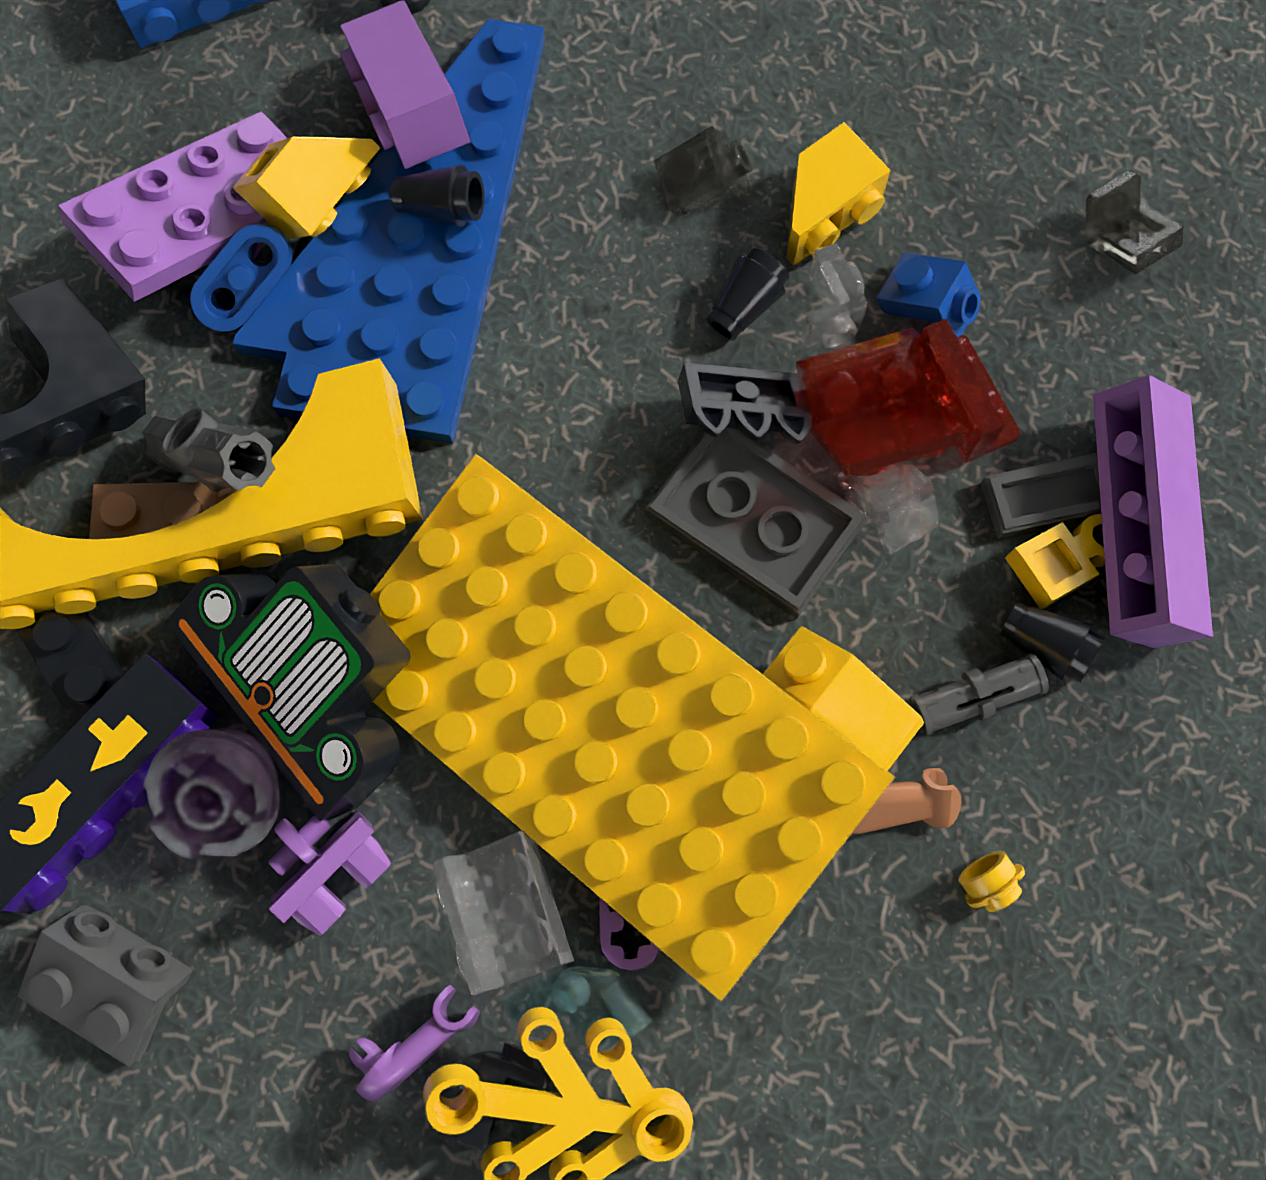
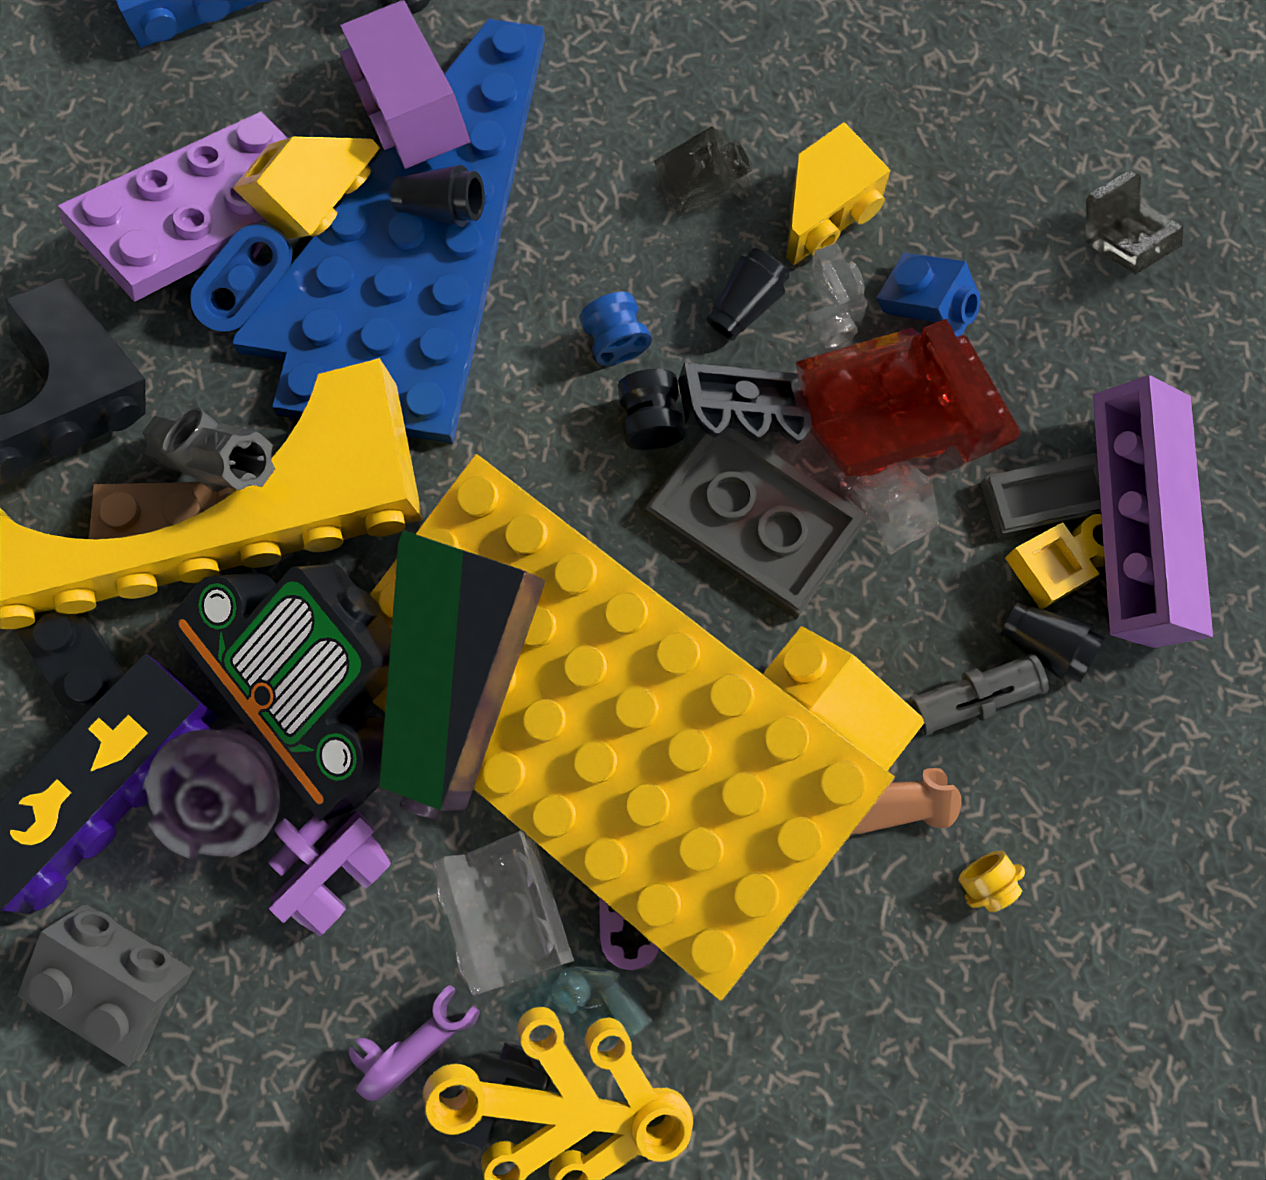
(450, 667): none -> slope
(615, 328): none -> blue wheel
(651, 409): none -> black wheel

